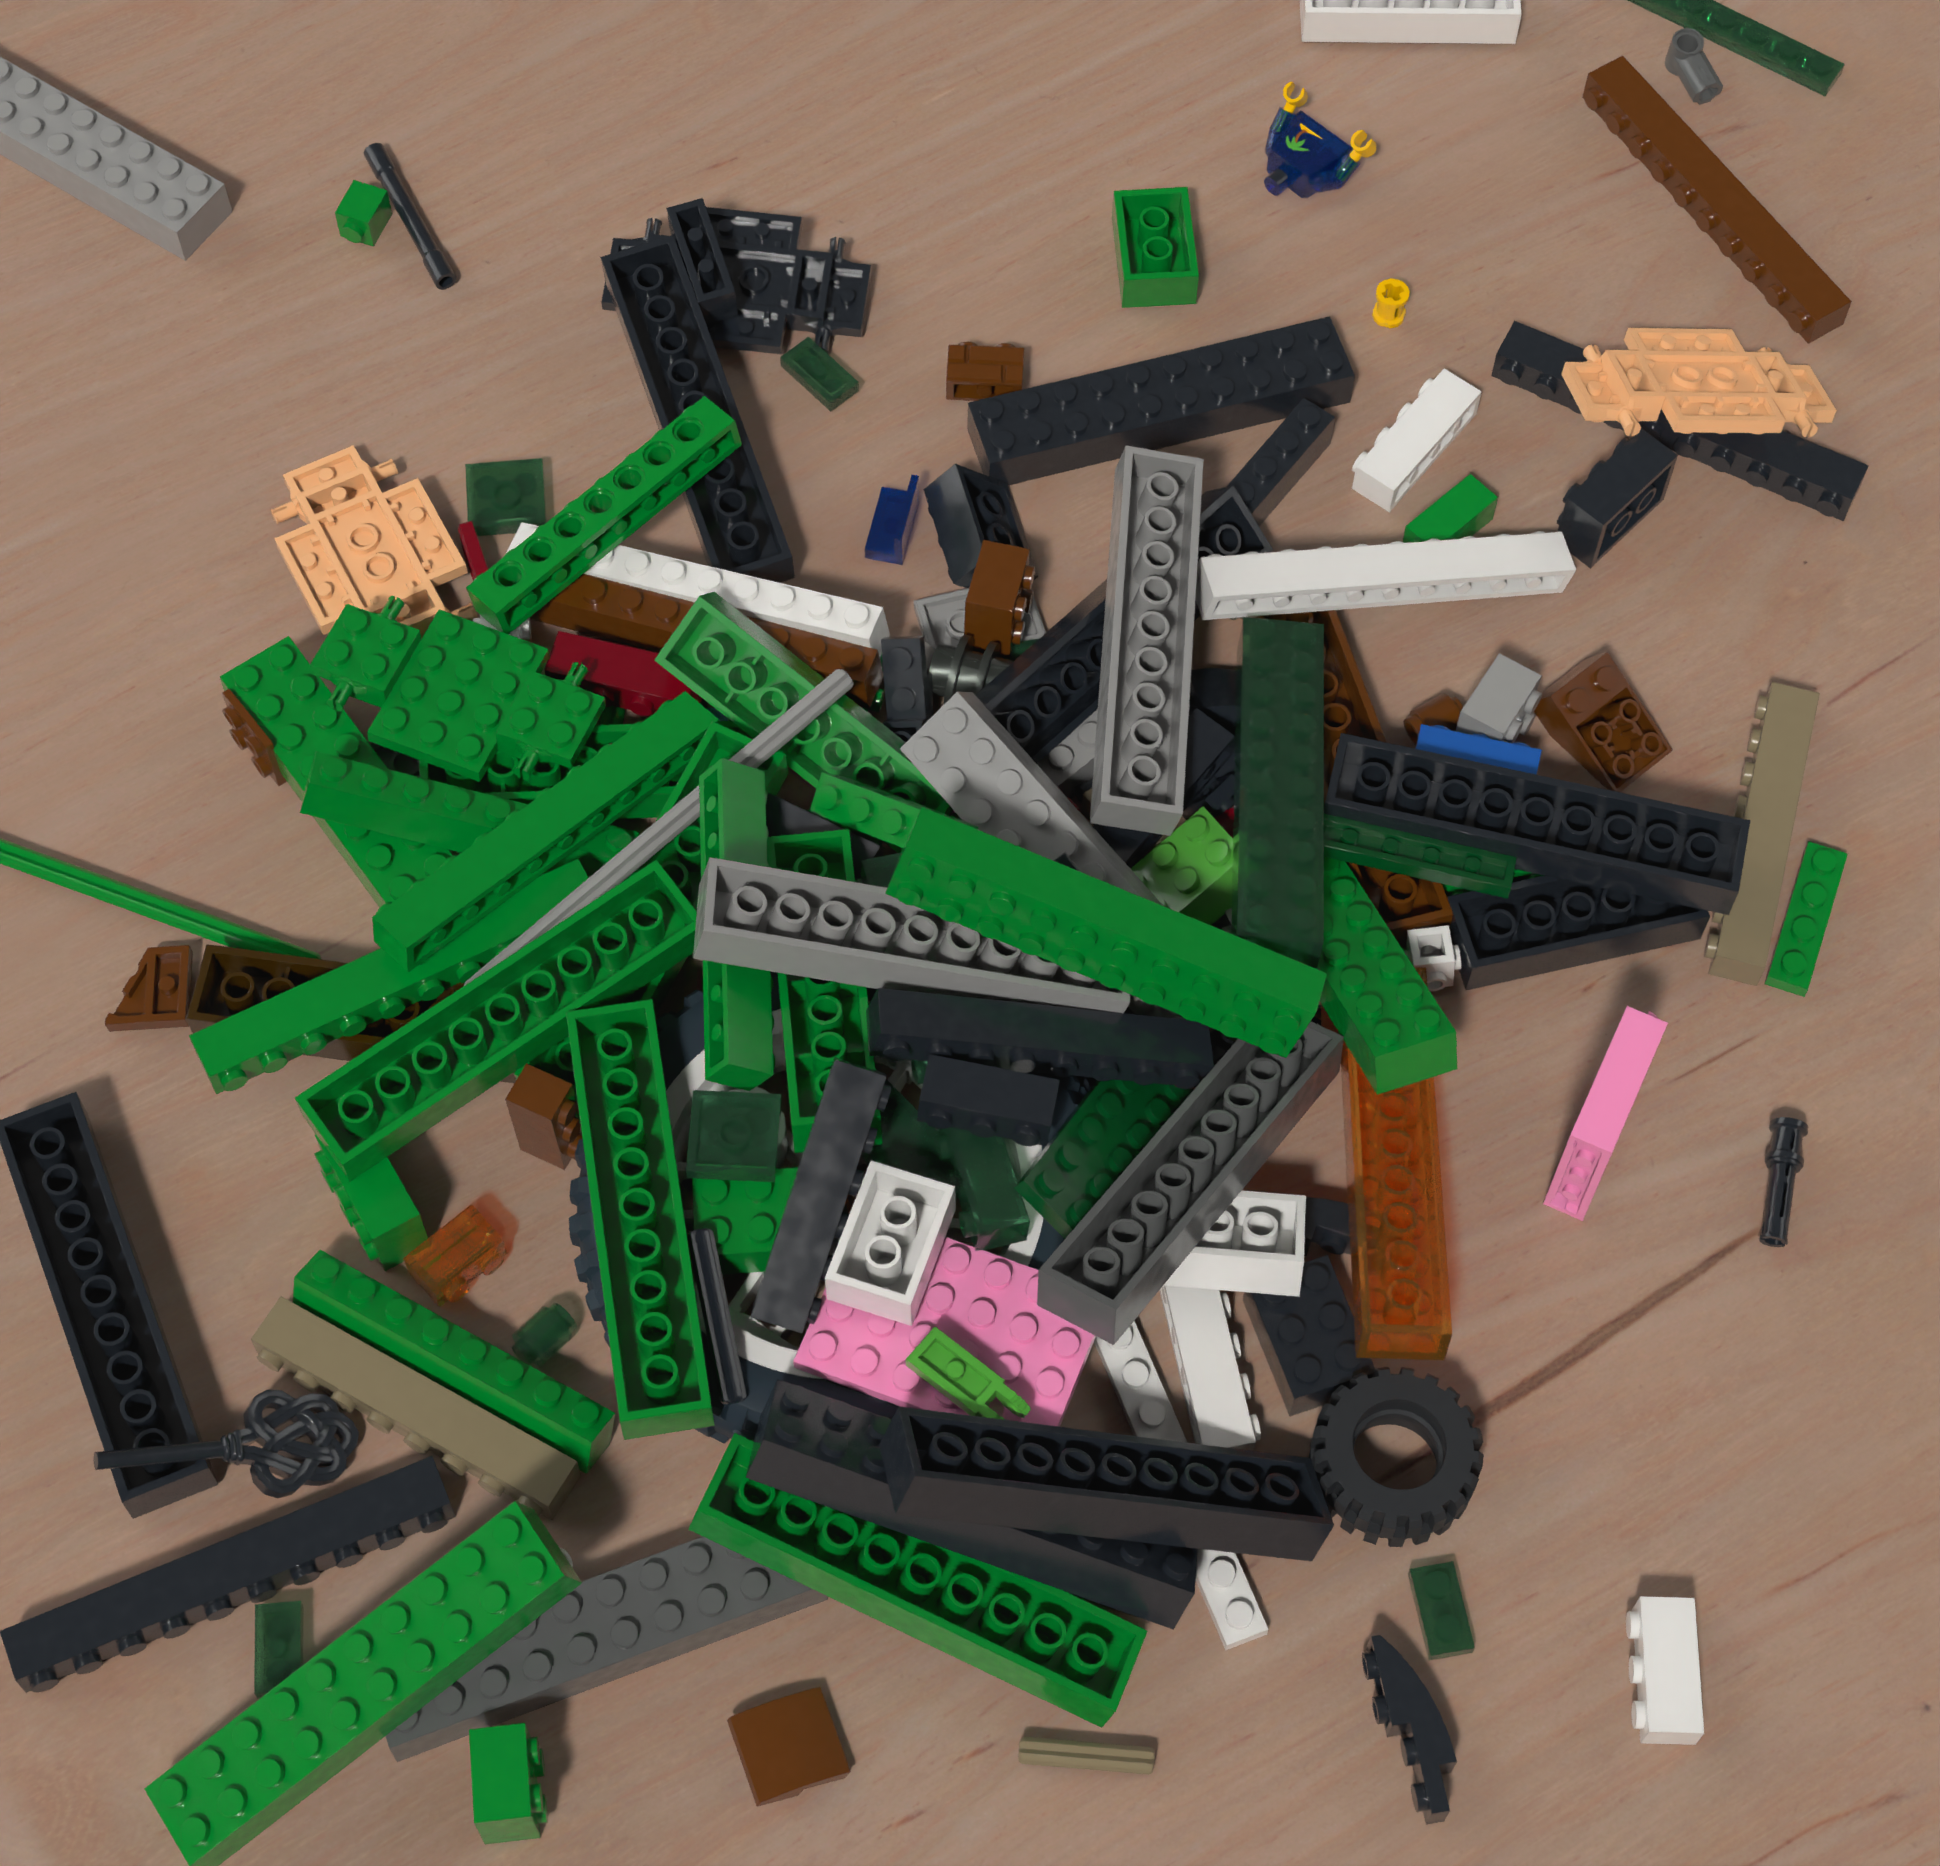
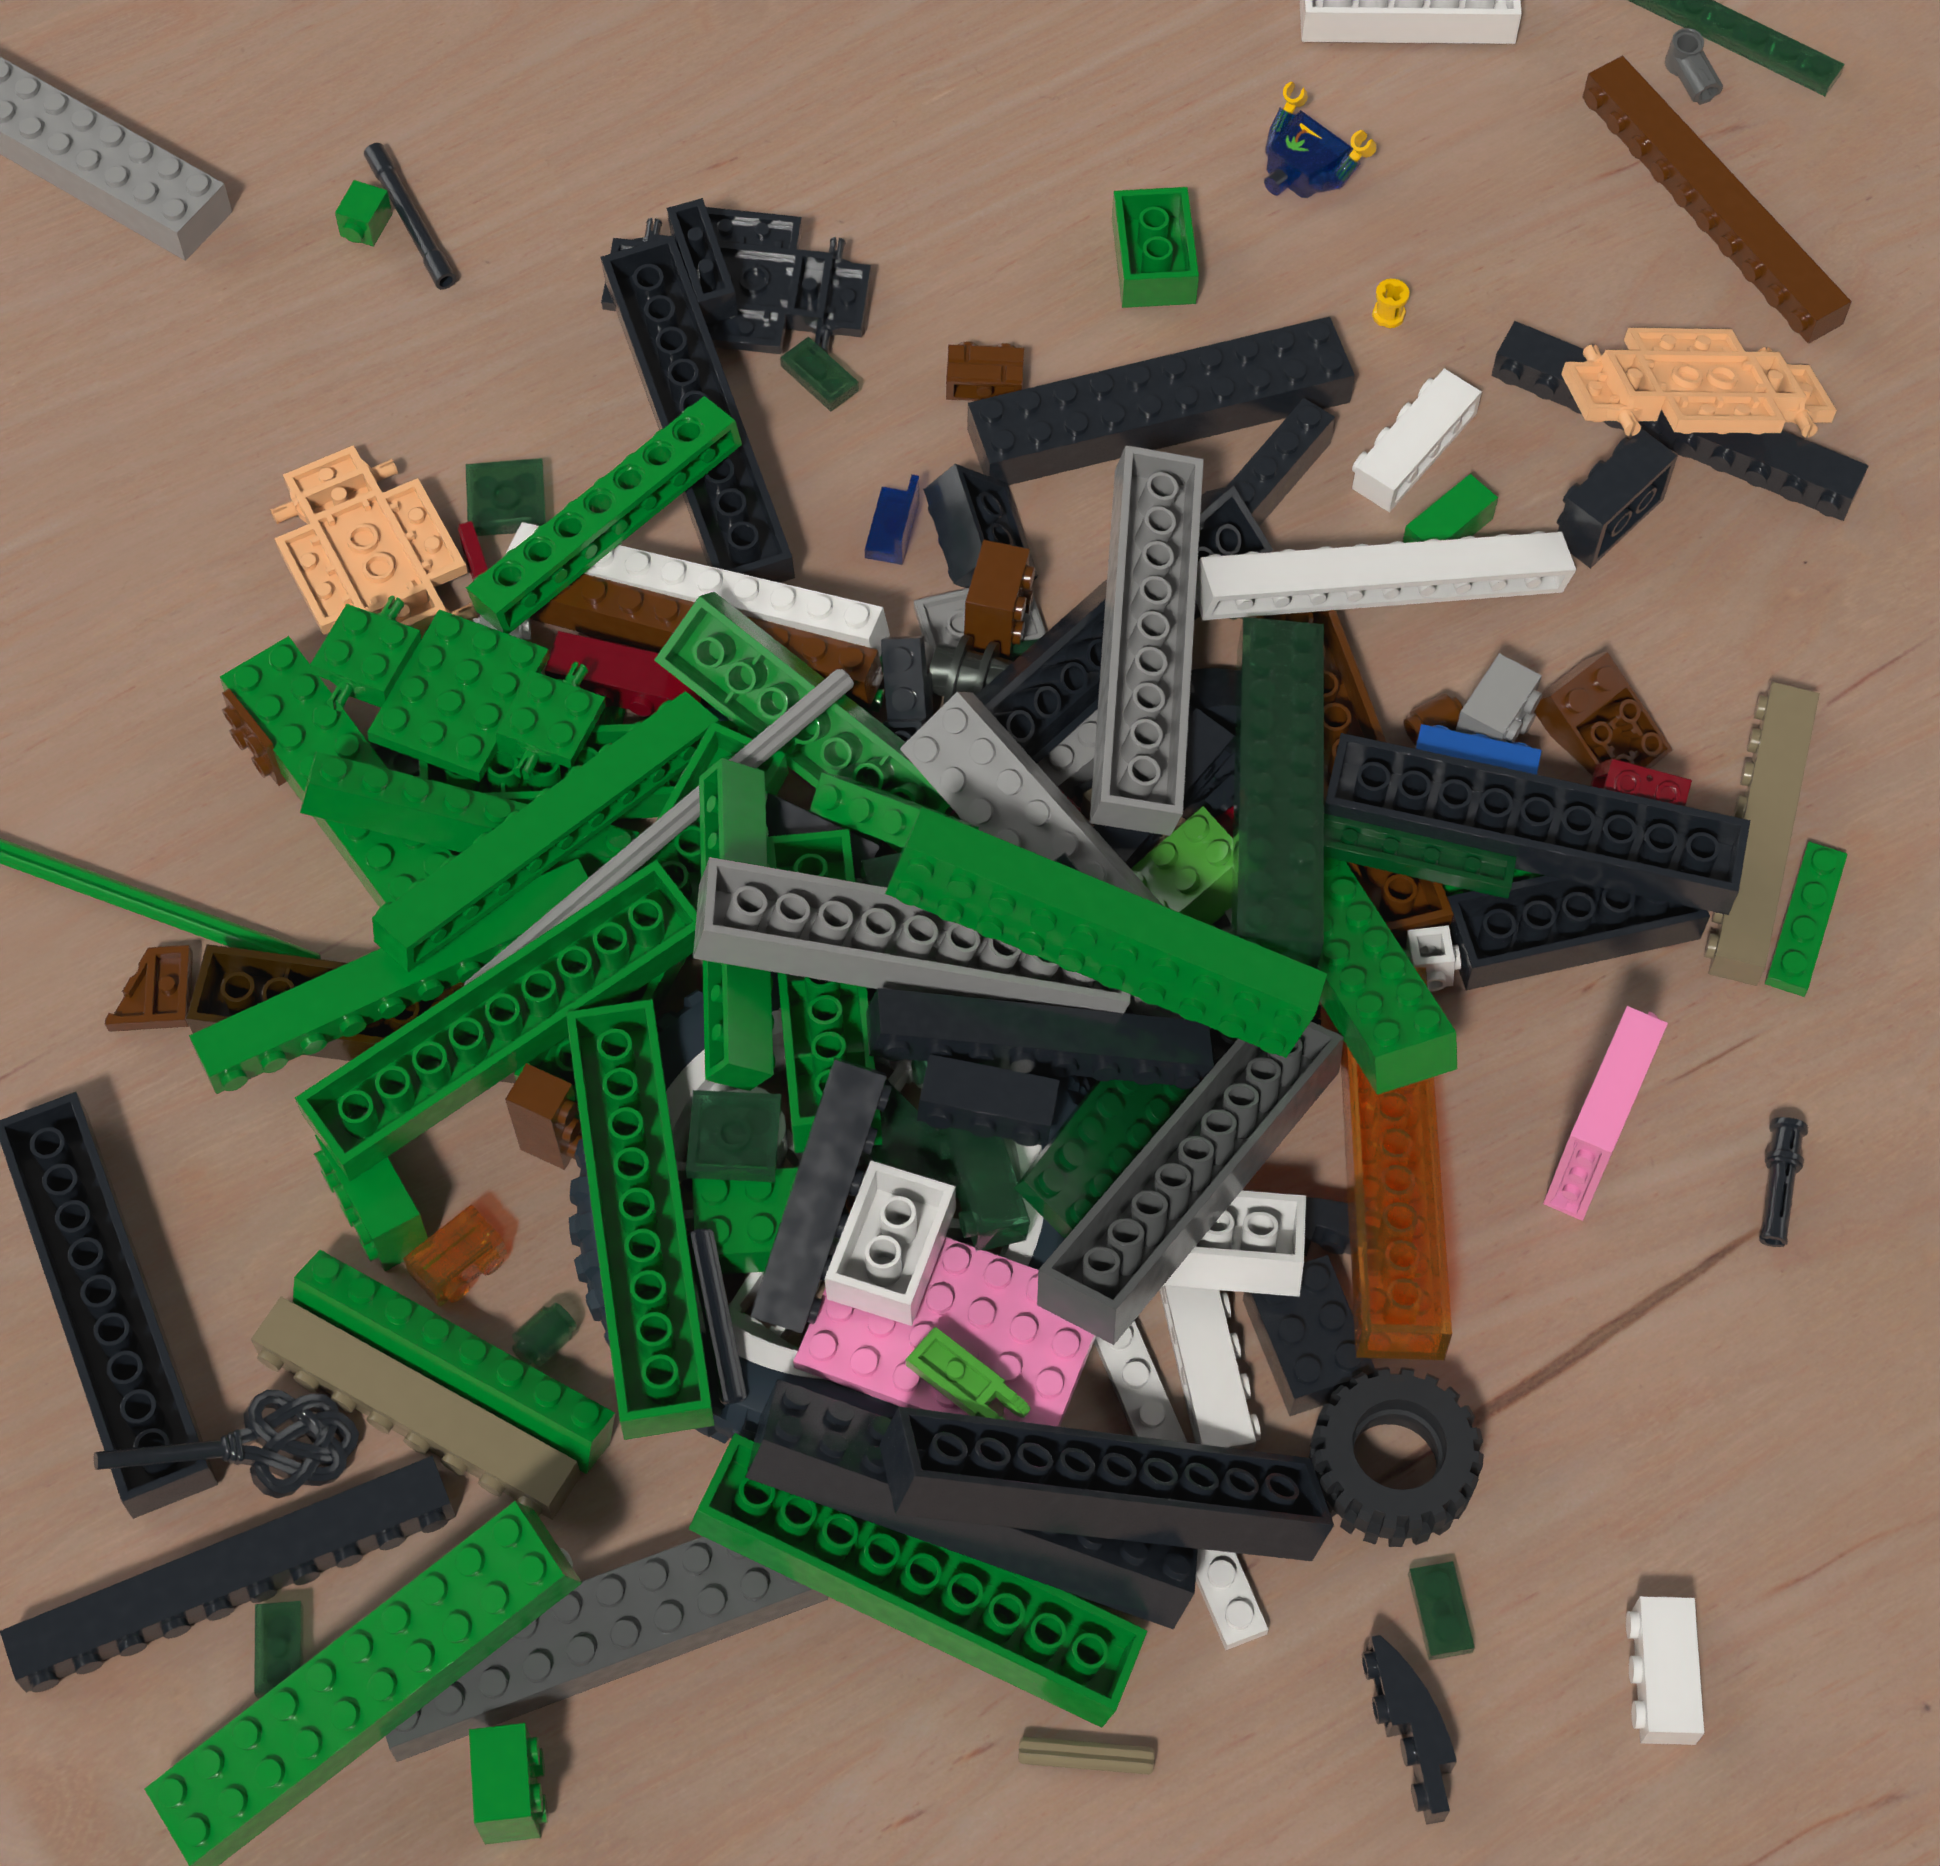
(788, 1746): reddish brown slope -> none
(1633, 780): none -> dark red panel

